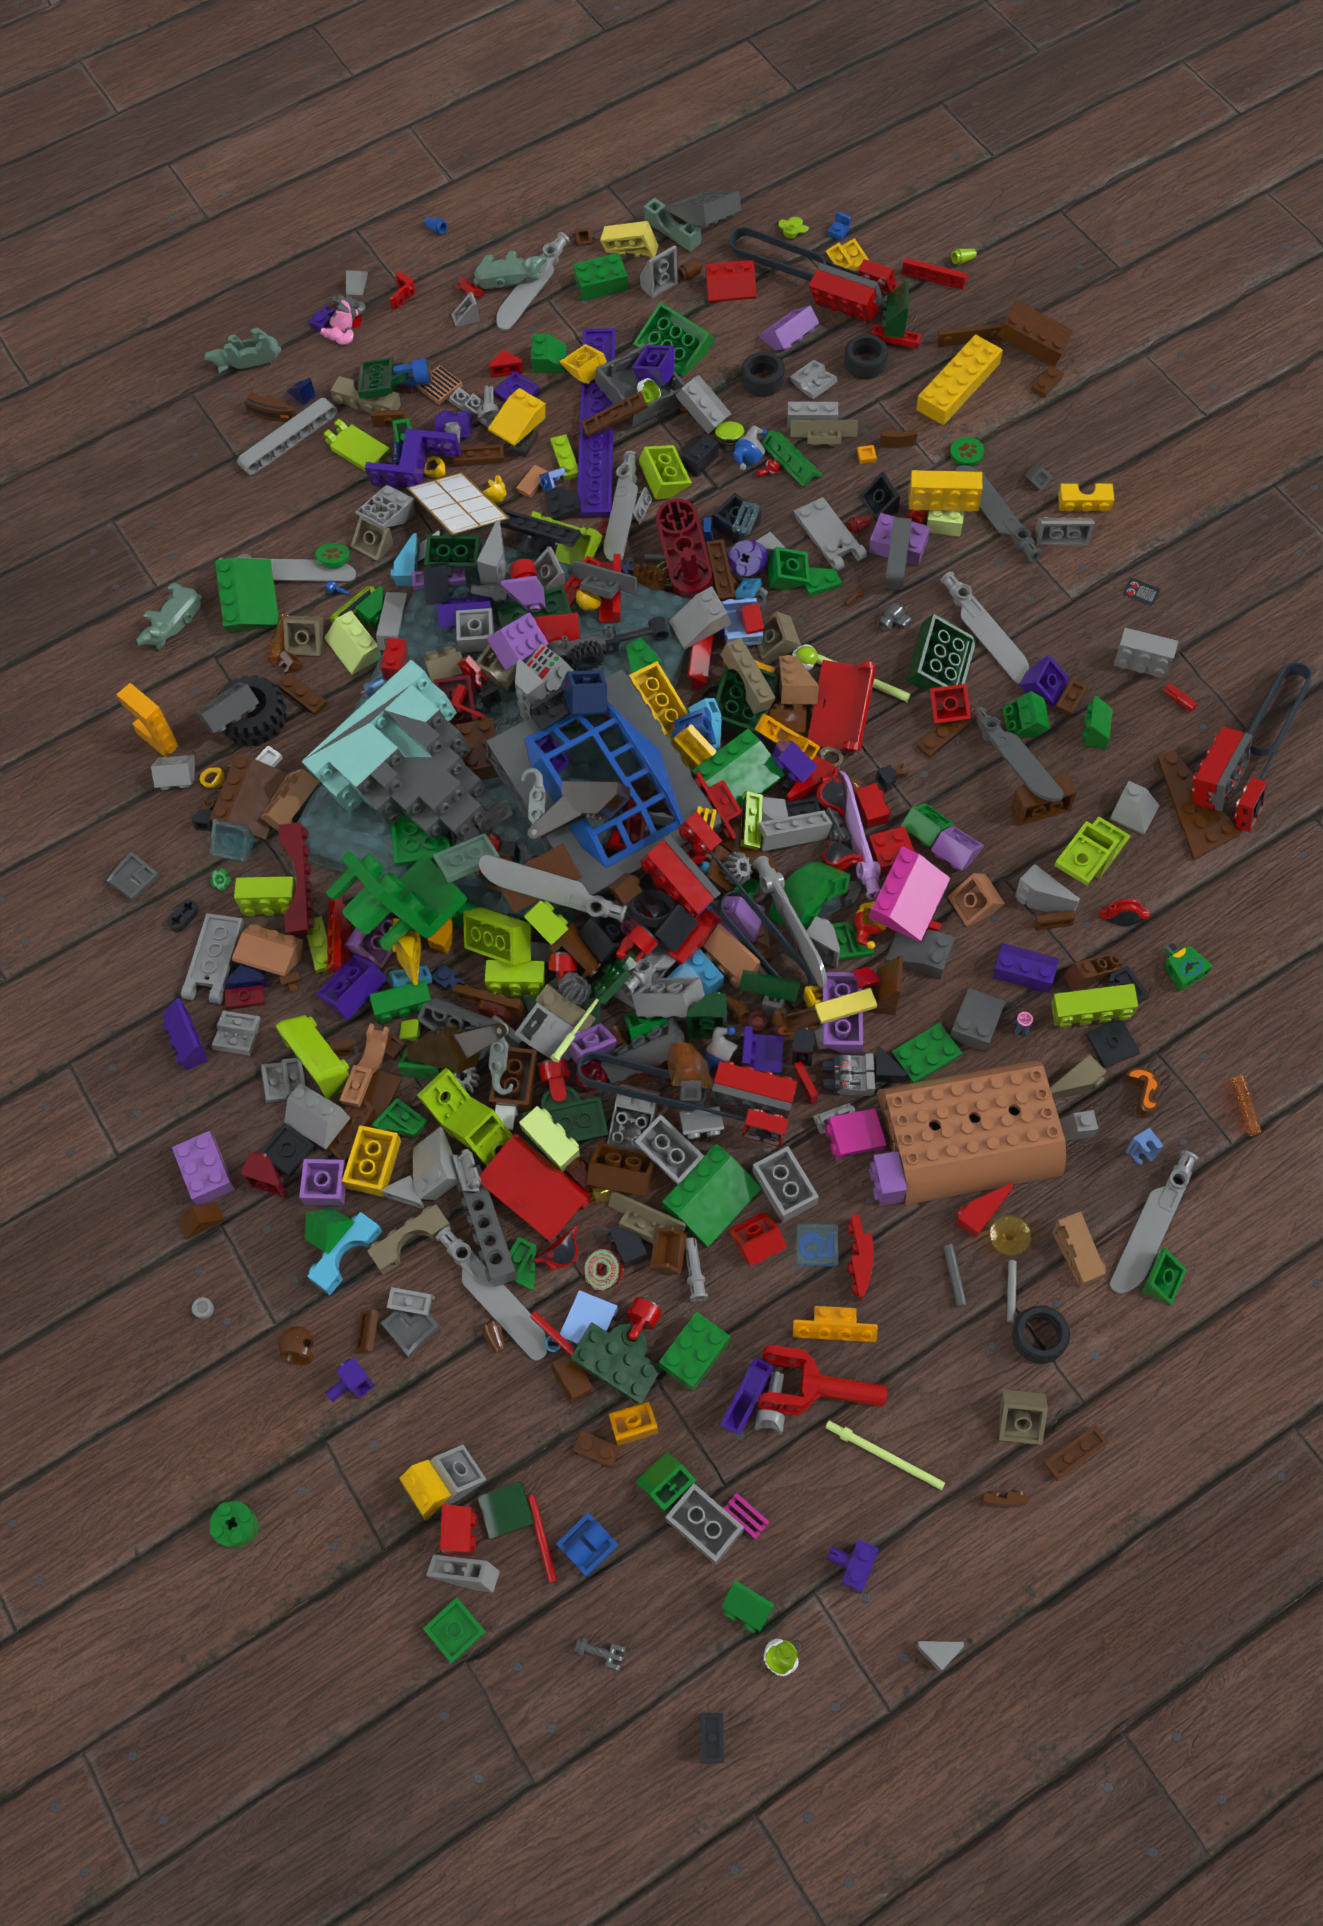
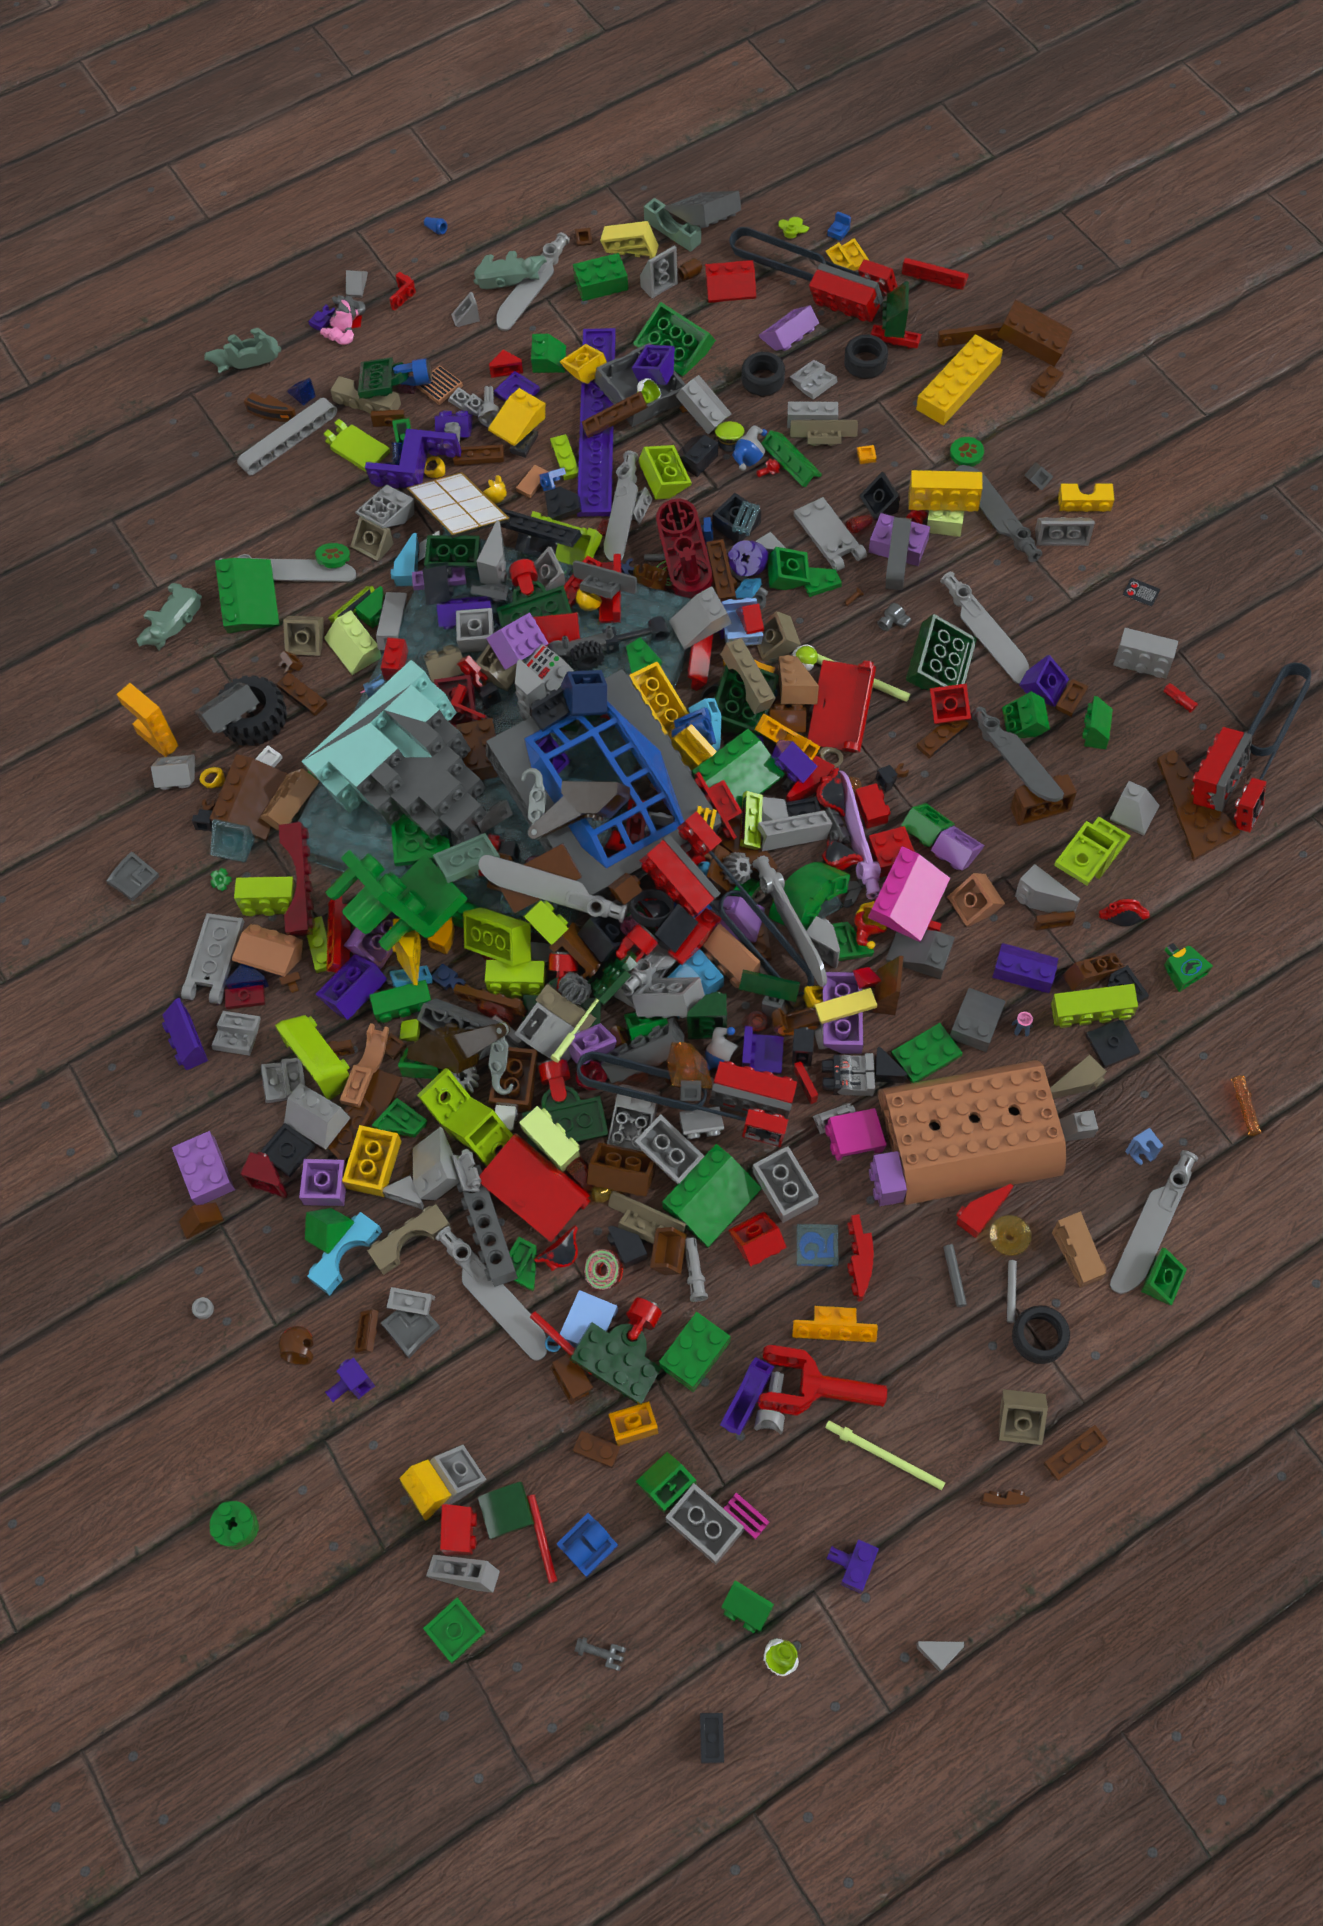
(183, 915): black beam -> none
(278, 644): clear orange pin -> none
(331, 586): blue hand -> none
(469, 287): red plate -> none
(494, 1336): reddish brown cone -> none
(526, 592): medium lavender slope -> none
(737, 1009): reddish brown cone -> none
(894, 439): reddish brown slope -> none
(962, 256): lime cone -> none
(1150, 1087): reddish brown animal -> none

